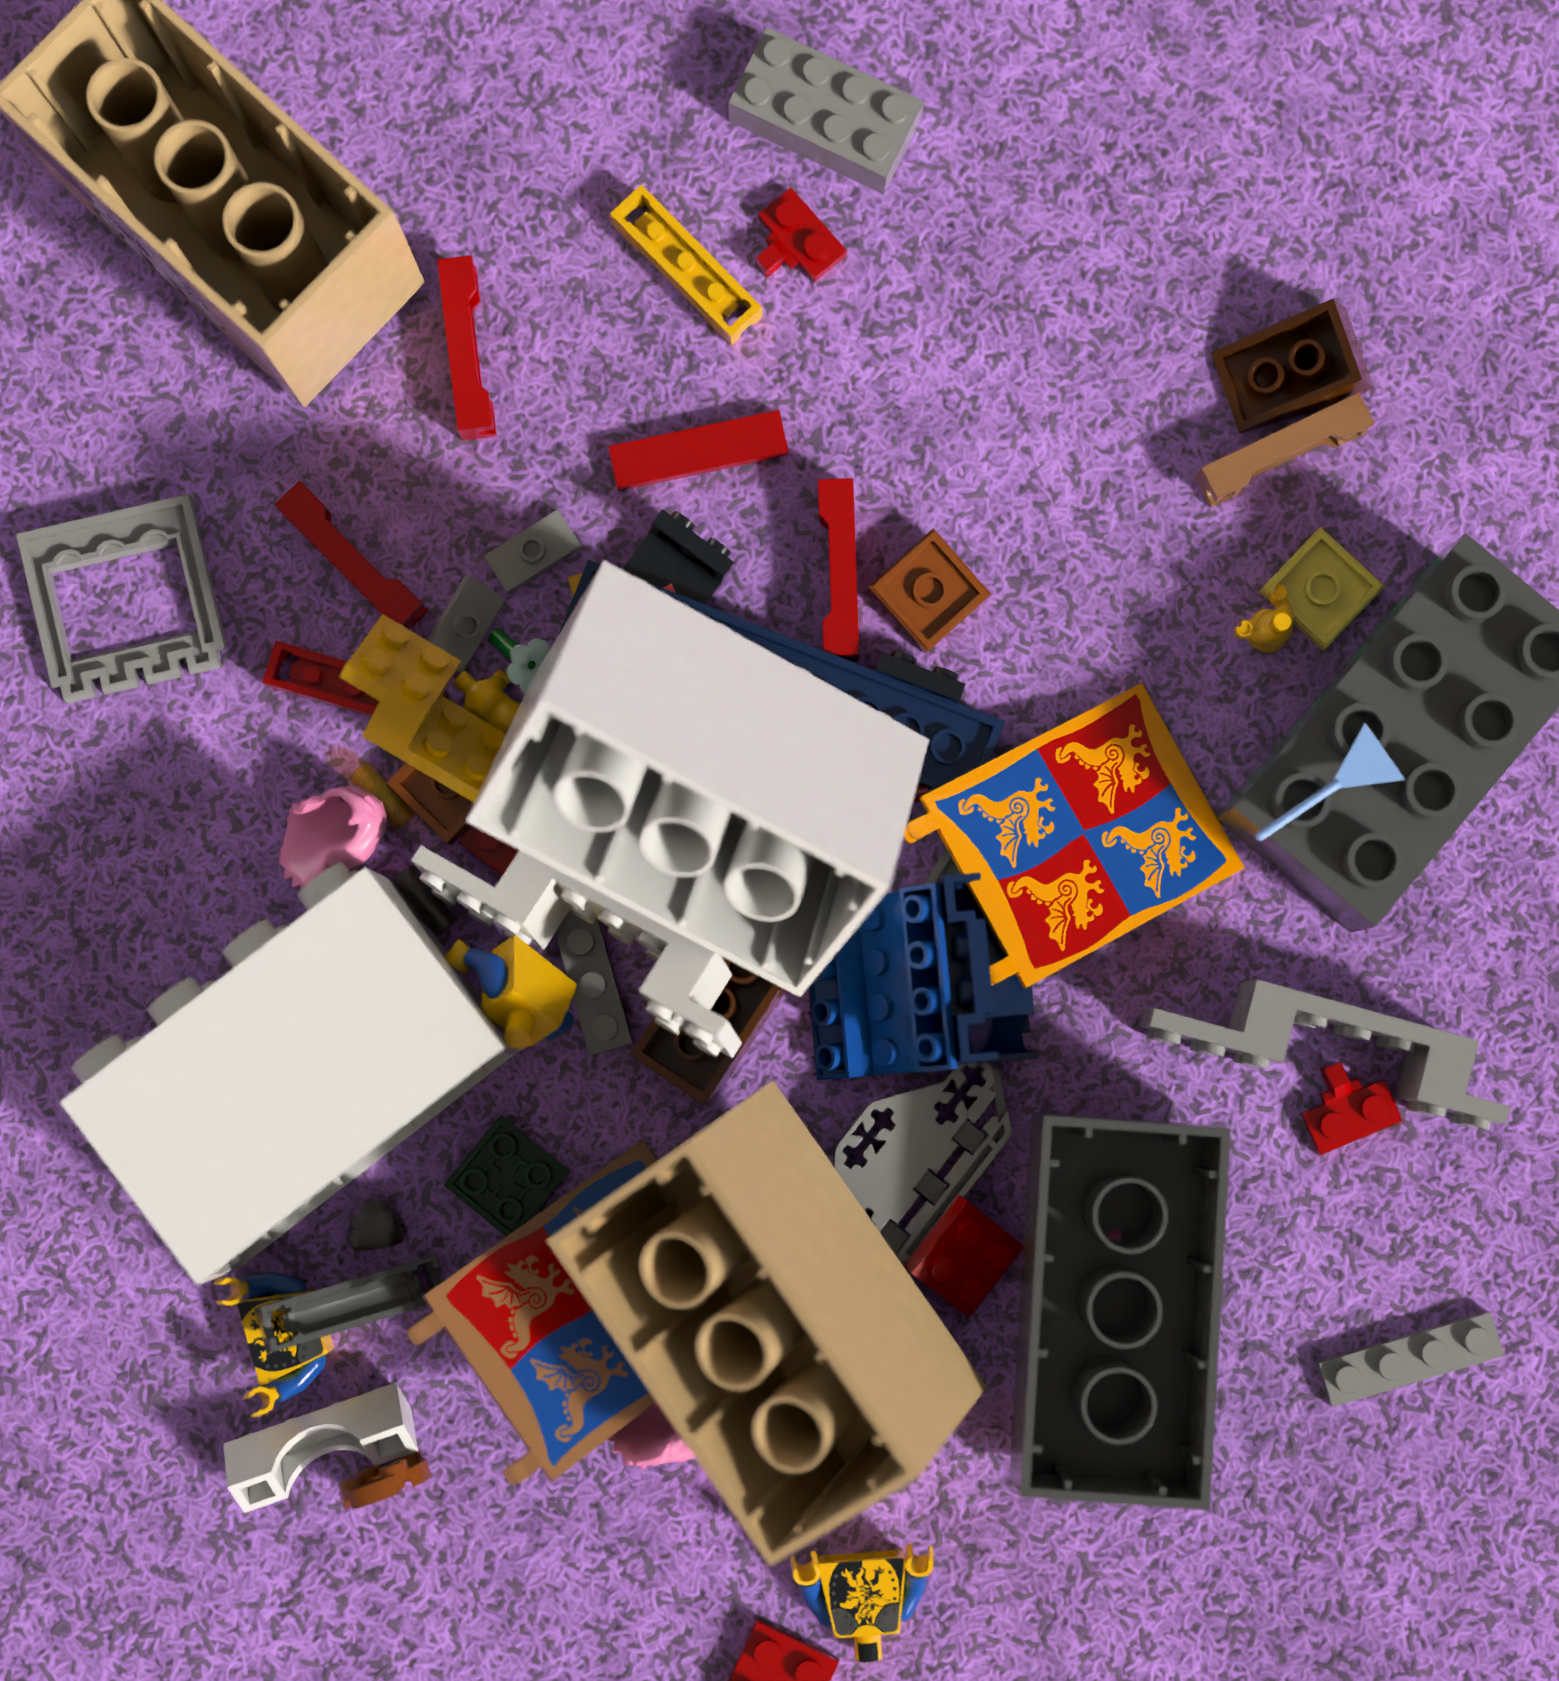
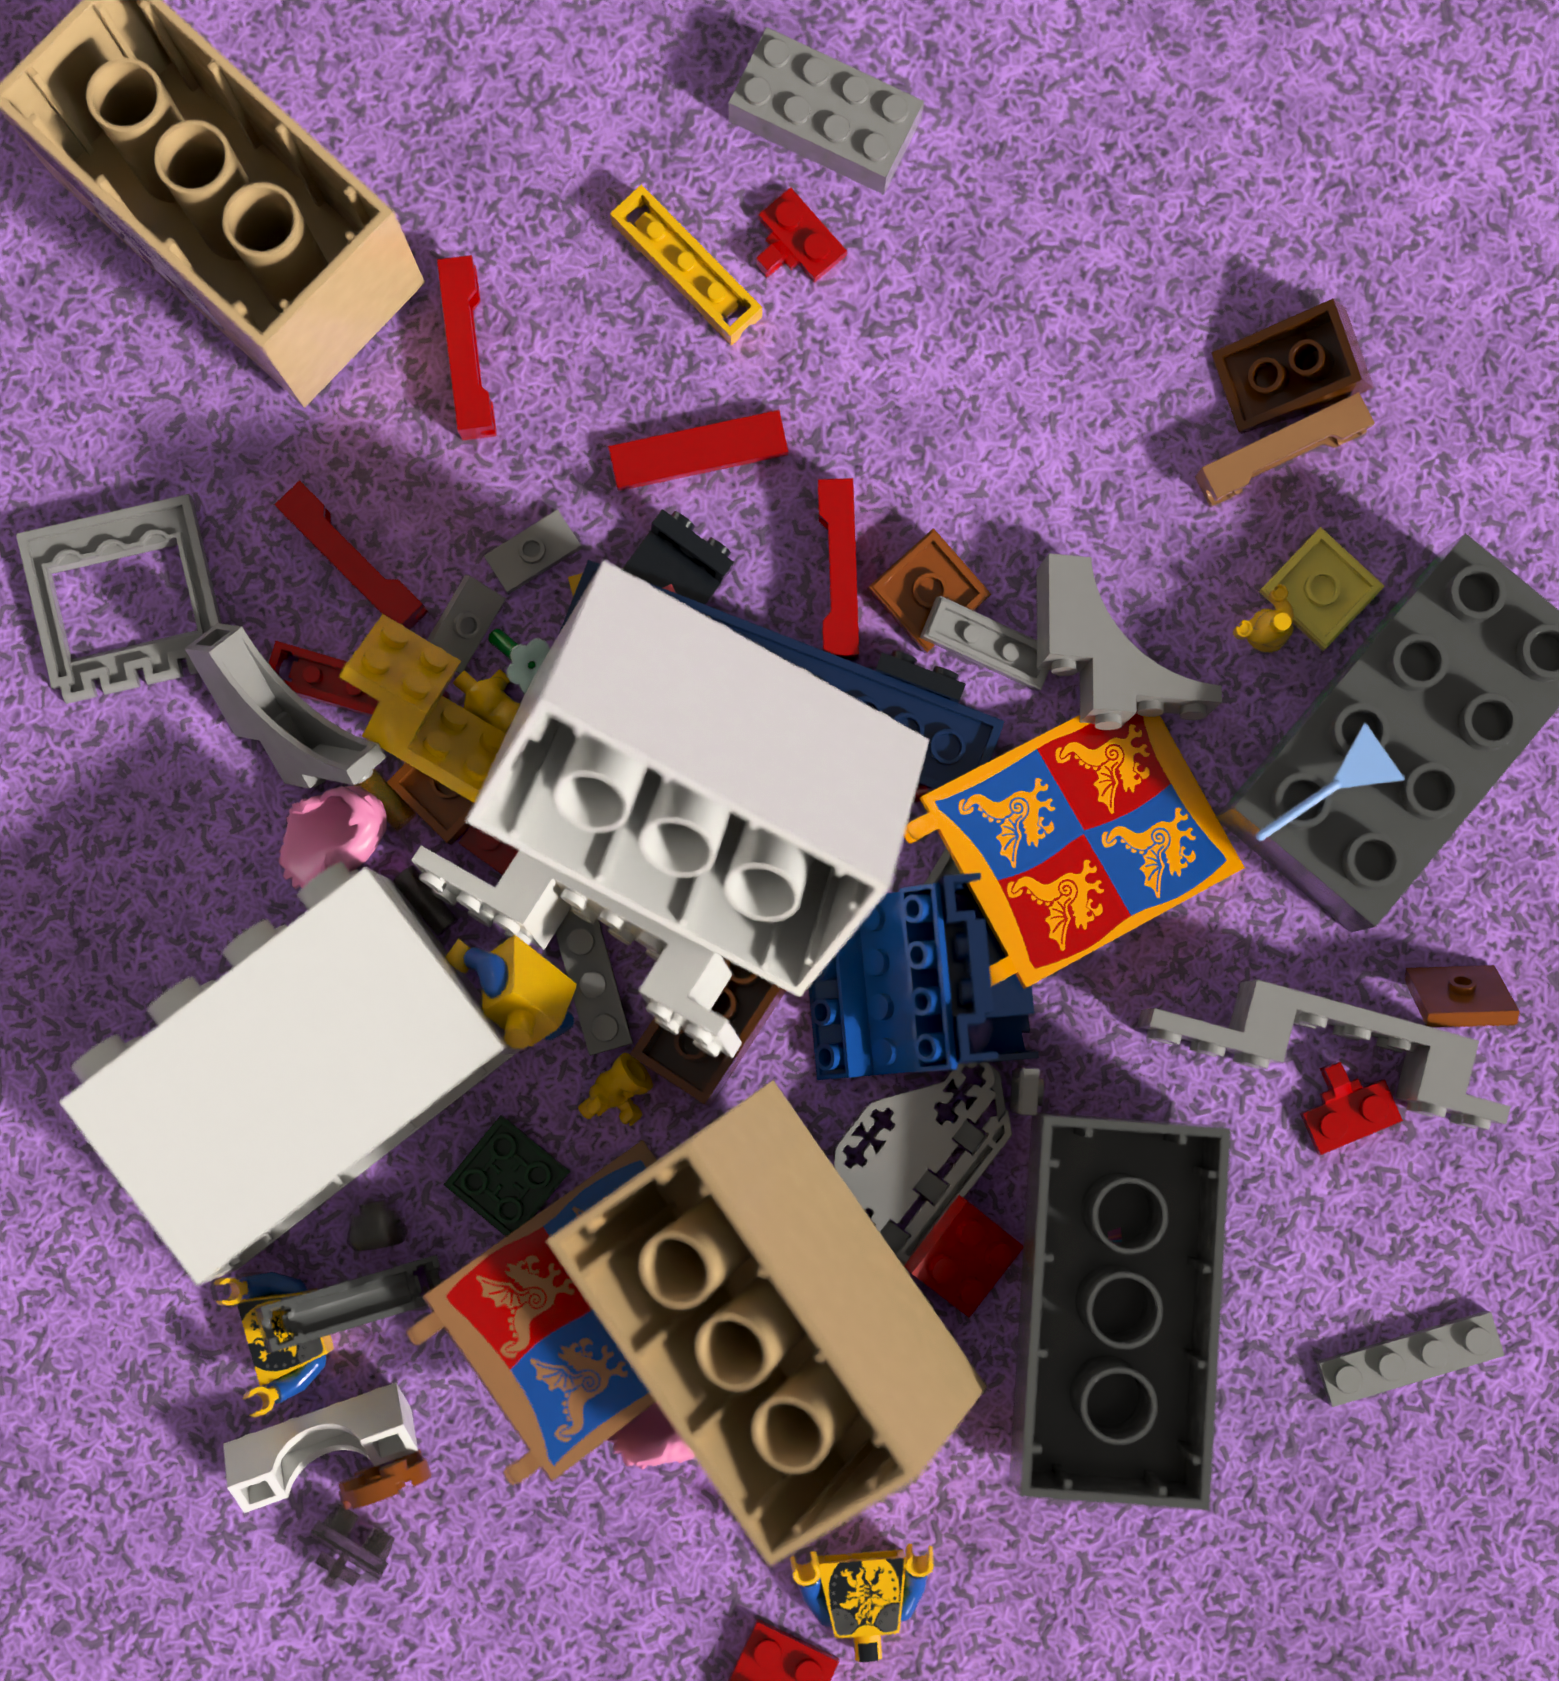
(264, 708): none -> light grey arch
(333, 1536): none -> clear smoke hips
(616, 1088): none -> yellow piece
(984, 642): none -> light grey tile
(1026, 1091): none -> light grey plate
(1114, 674): none -> light grey arch
(1461, 996): none -> dark orange plate

